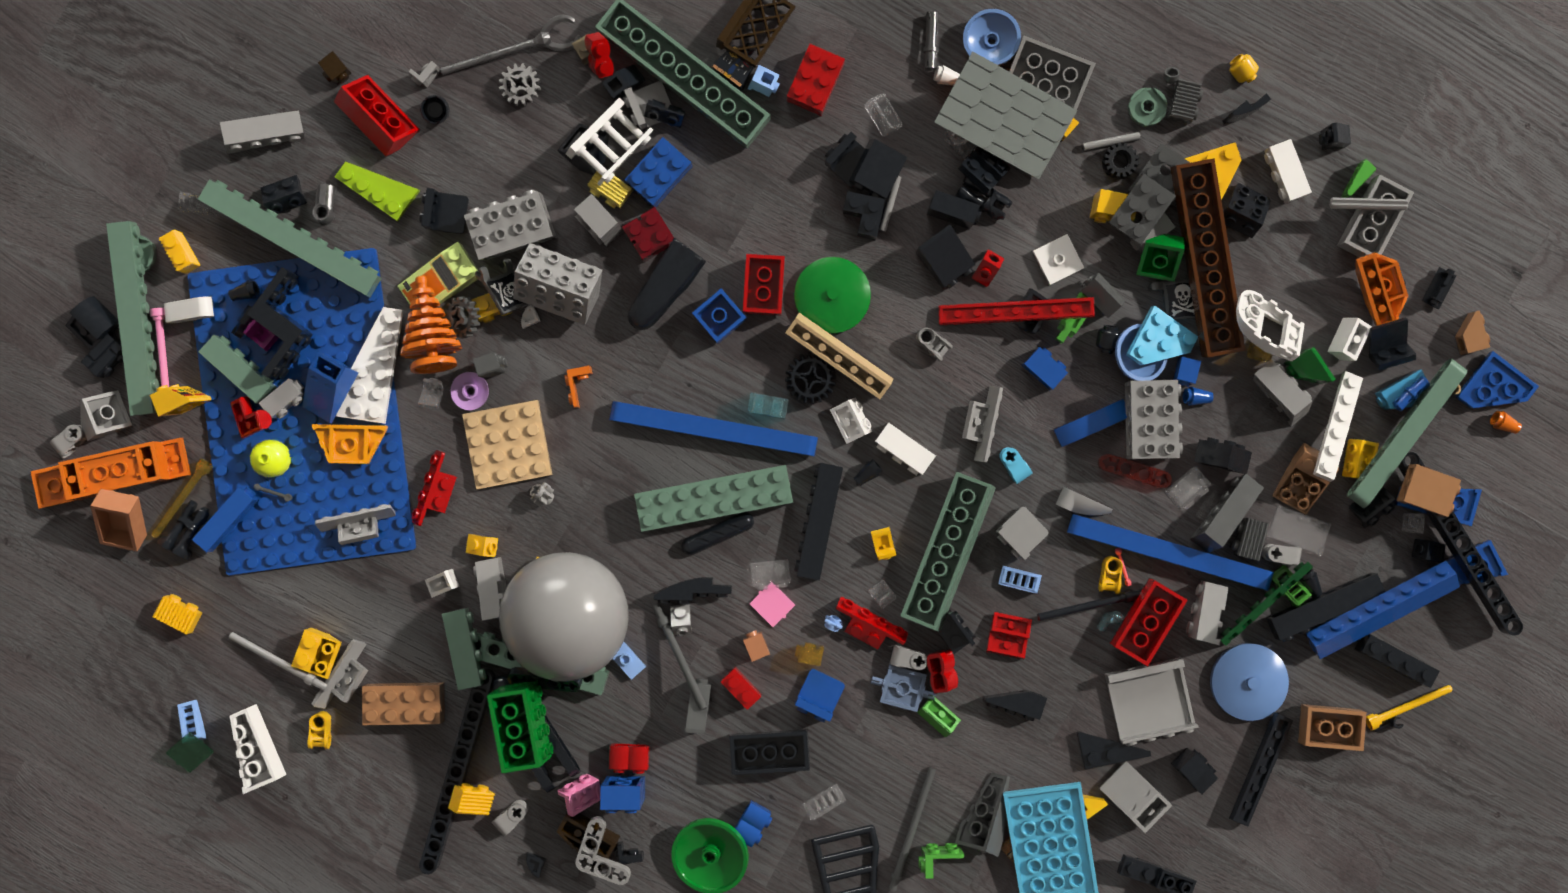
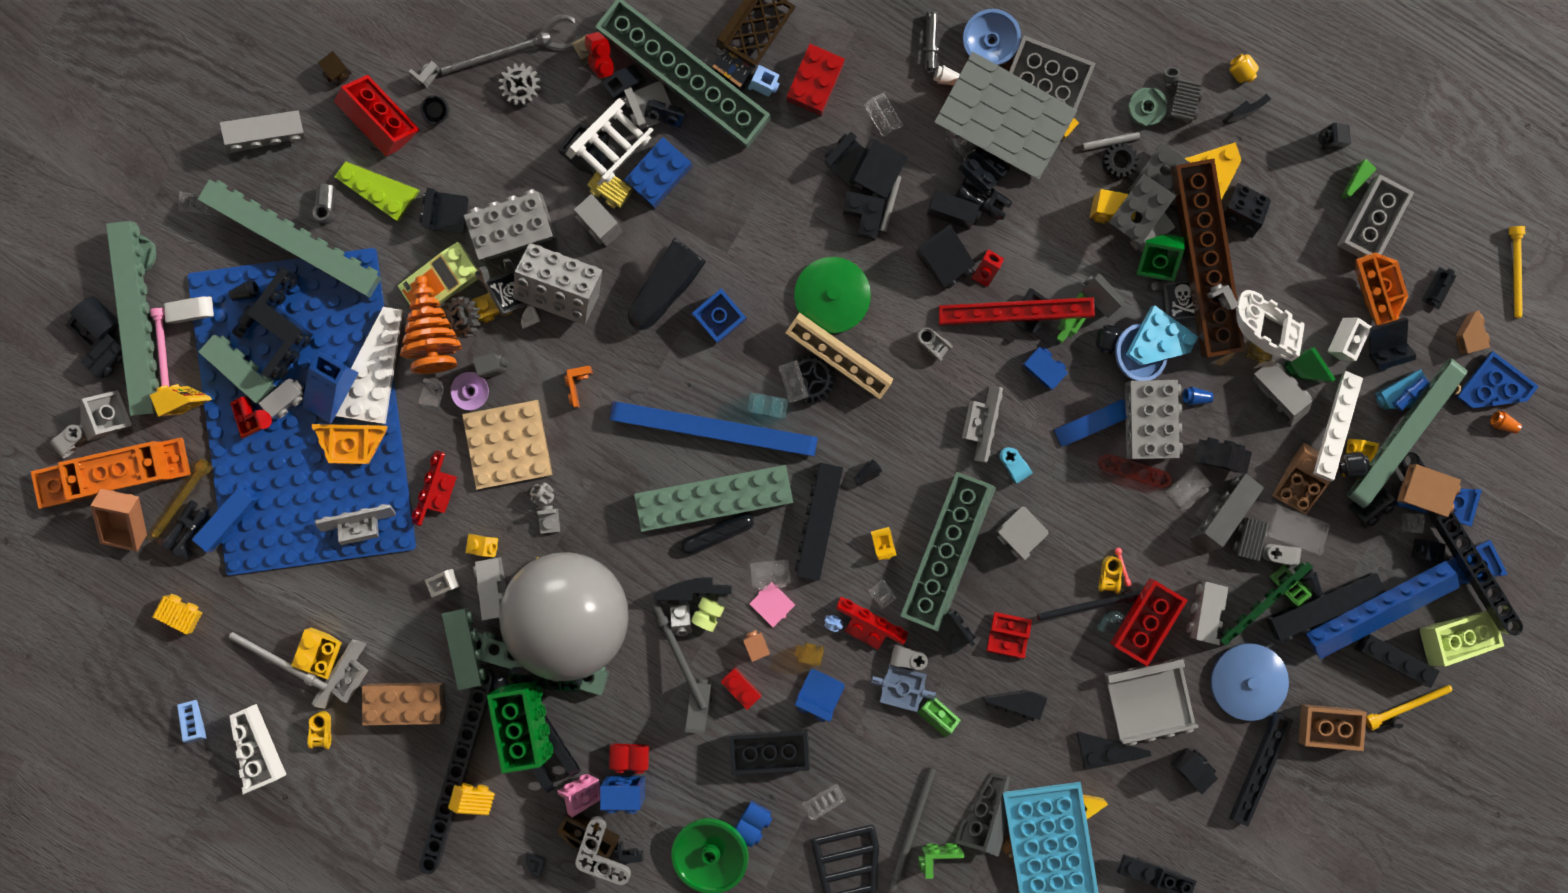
(179, 251): yellow brick -> none
(189, 752): clear green piece -> none
(260, 335): magenta bracket -> none
(270, 458): neon yellow cylinder -> none
(283, 195): black bracket -> none
(287, 497): dark grey hinge -> none
(508, 819): light grey piece -> none
(548, 519): none -> light grey bracket
(628, 661): light blue plate -> none
(649, 234): dark red piece -> none
(707, 614): none -> yellowish green wheel
(763, 284): red brick -> none
(793, 381): none -> clear slope
(851, 420): white bracket -> none
(904, 449): white brick -> none
(942, 671): red brick -> none
(1037, 578): light blue slope -> none
(1058, 259): white plate -> none
(1080, 504): light grey piece -> none
(1135, 796): light grey slope -> none
(1170, 552): blue beam -> none
(1186, 371): blue brick -> none
(1226, 296): none -> light grey bracket
(1287, 171): white brick -> none
(1354, 464): none -> black head
(1368, 203): light grey axle -> none
(1460, 638): none -> yellowish green slope
(1516, 234): none -> yellow piece

